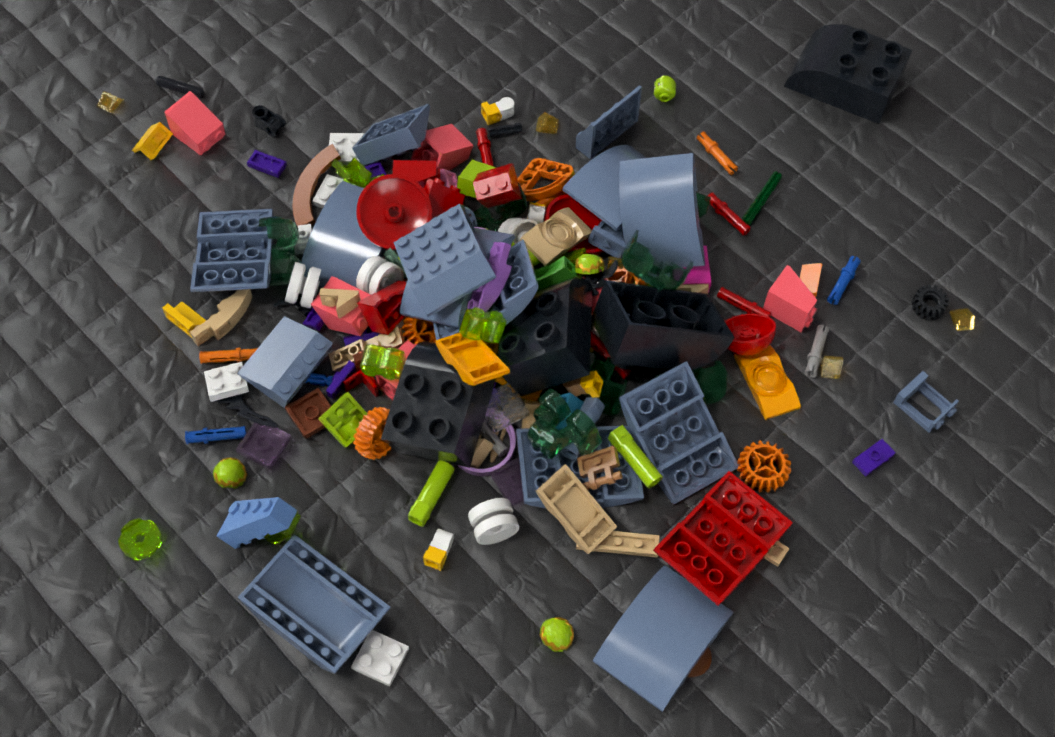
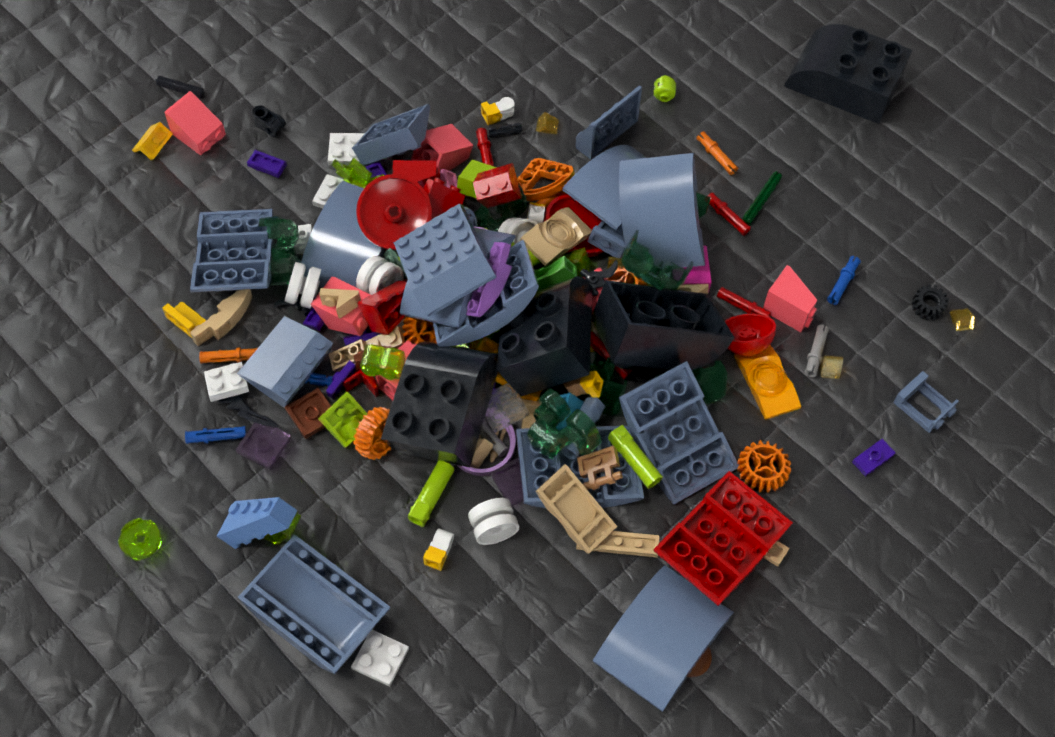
(109, 102): clear yellow slope -> none
(230, 473): lime hair -> none
(307, 182): tile -> none
(471, 359): light orange slope -> none
(482, 325): clear neon green brick -> none
(557, 634): lime hair -> none
(589, 264): lime hair -> none
(810, 276): slope -> none

